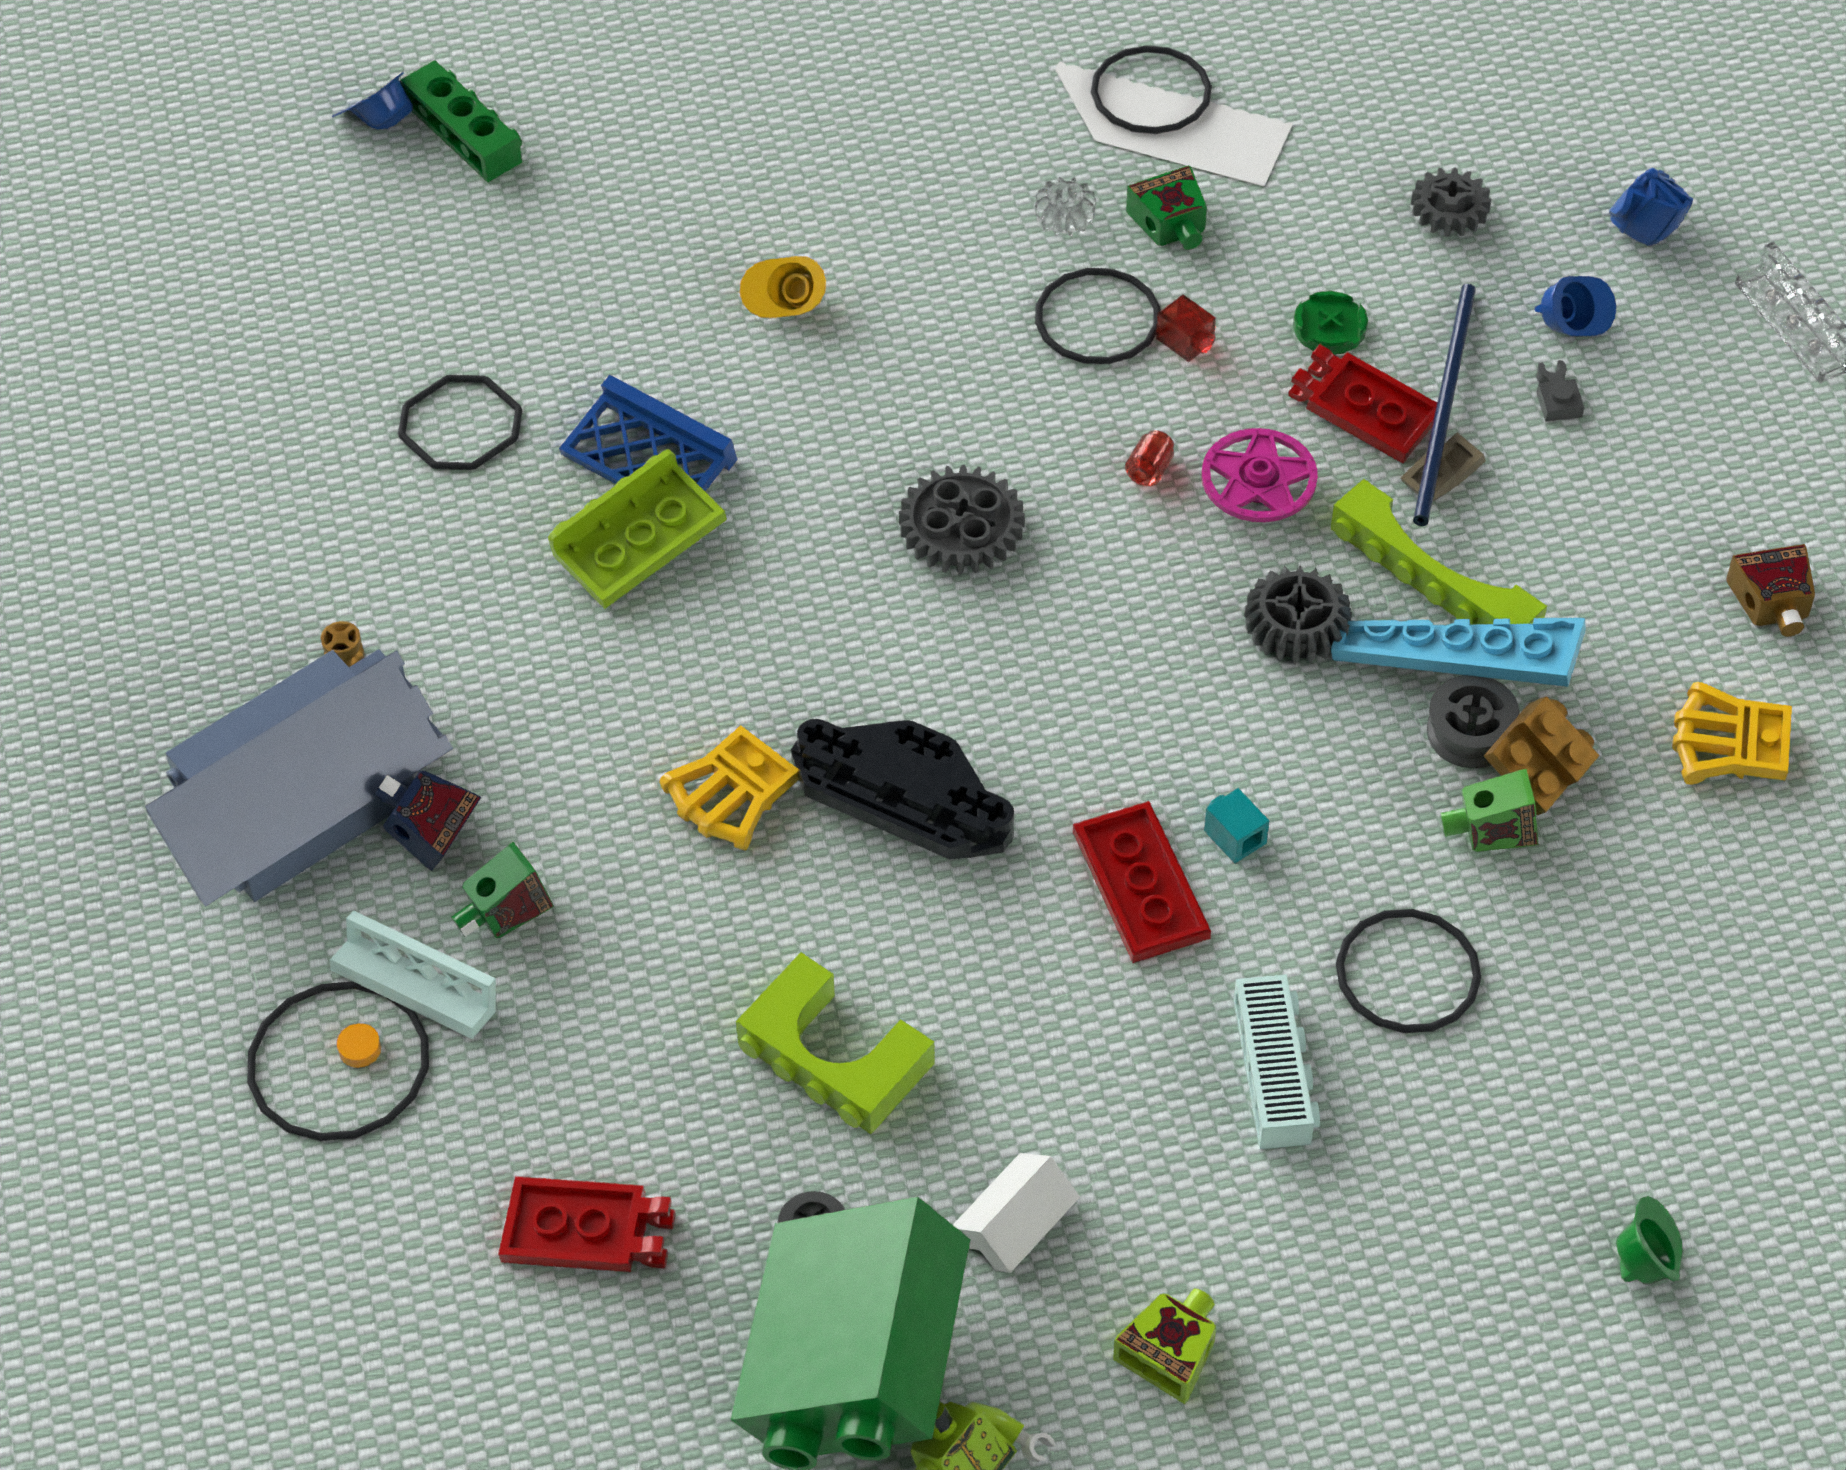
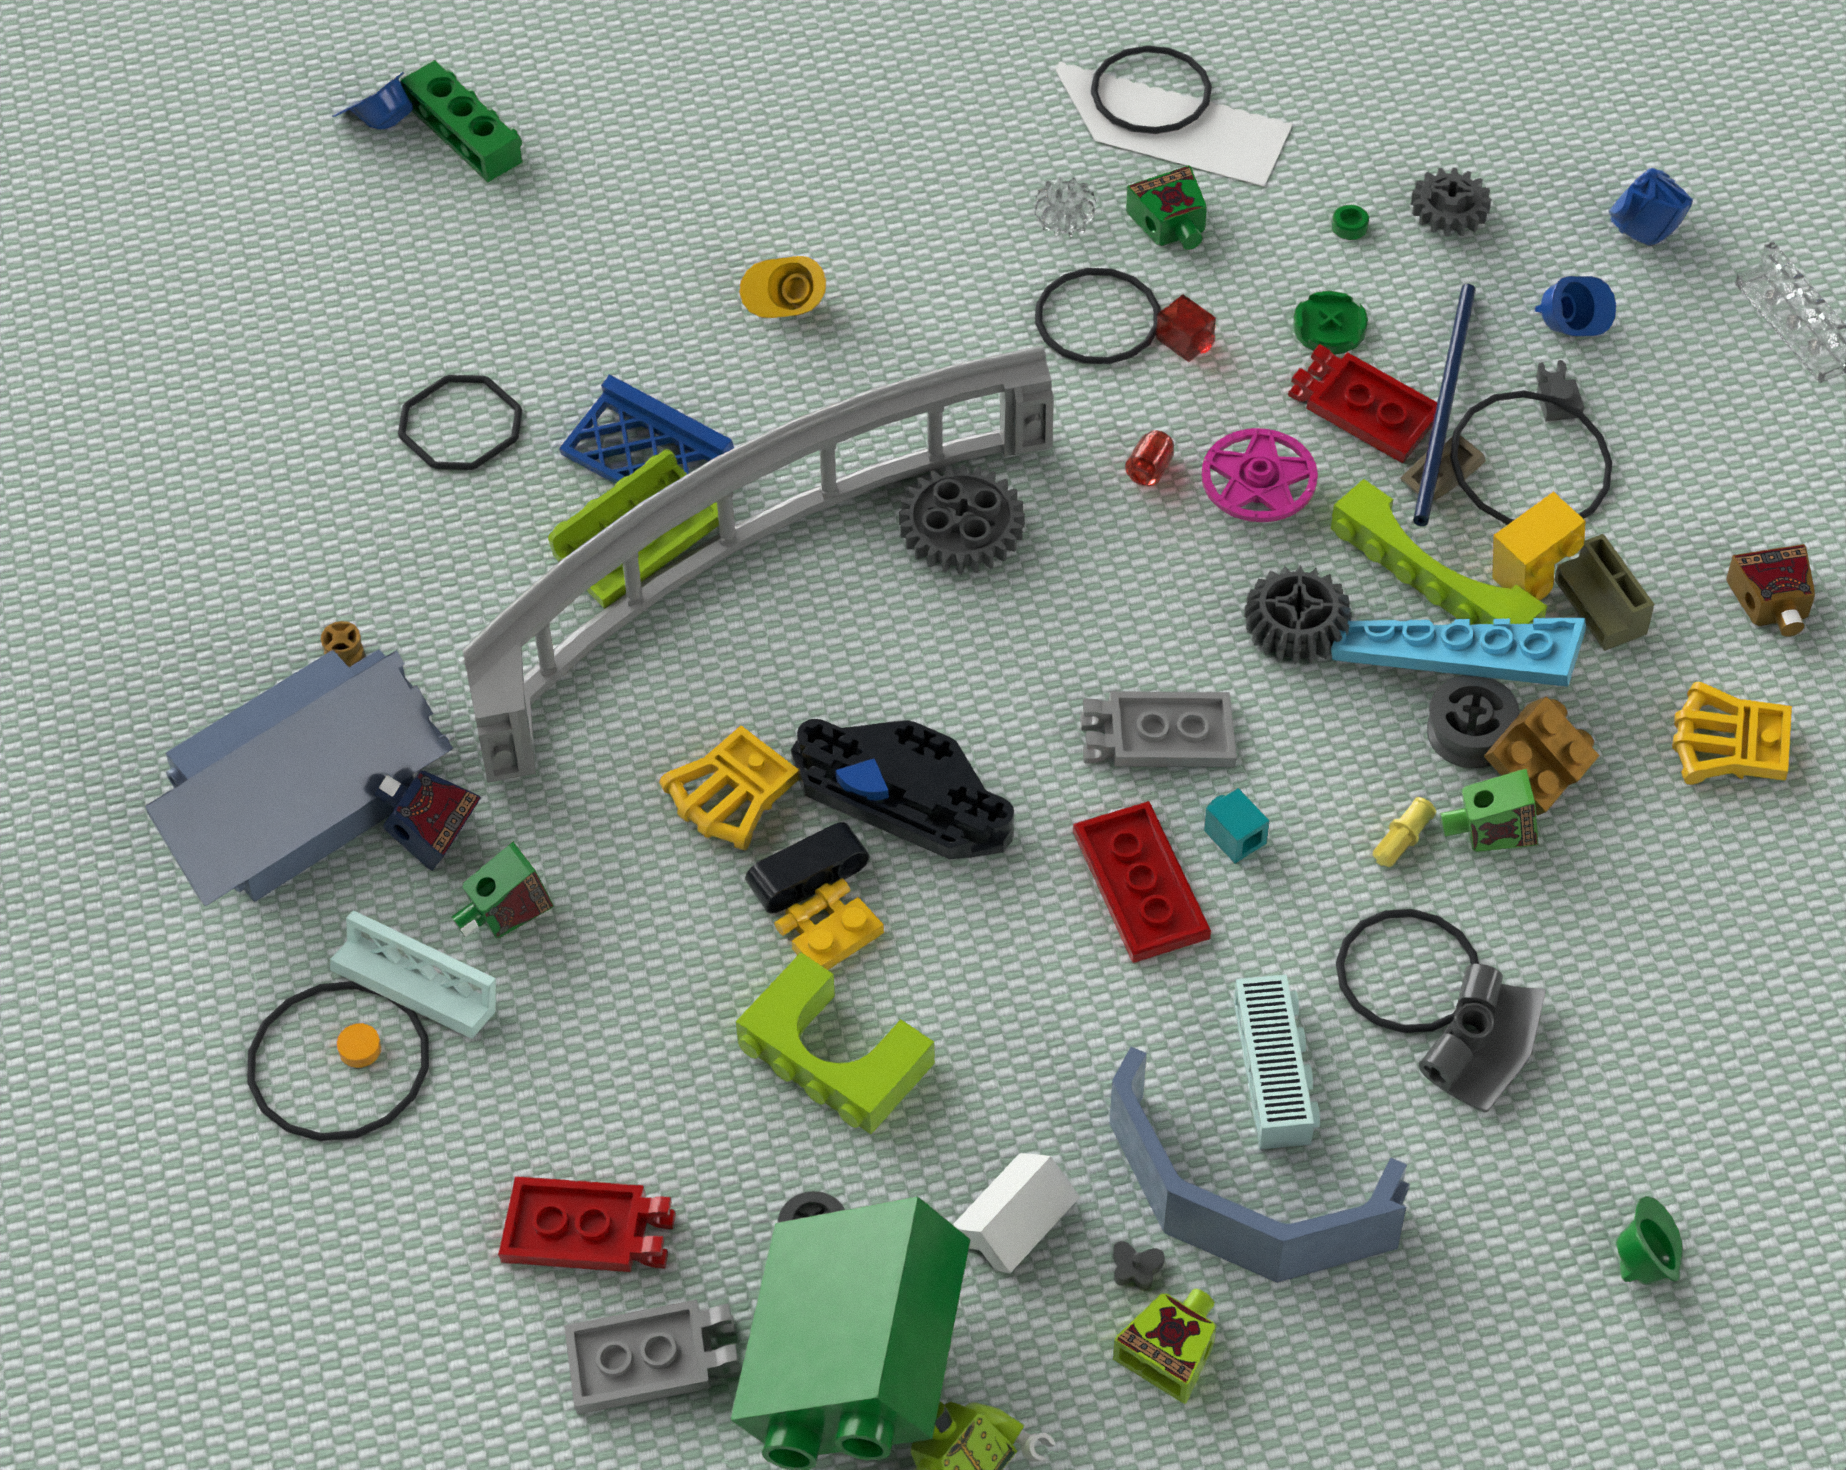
(494, 656): none -> light grey piece
(648, 1355): none -> light grey tile
(806, 866): none -> black beam
(836, 936): none -> yellow plate
(864, 780): none -> blue tile
(1135, 1265): none -> dark grey piece
(1160, 729): none -> light grey tile
(1238, 1233): none -> sand blue panel
(1350, 222): none -> green tile
(1404, 832): none -> light yellow axle
(1484, 1064): none -> dark grey panel
(1534, 543): none -> yellow brick
(1536, 396): none -> black piece
(1605, 593): none -> olive piece

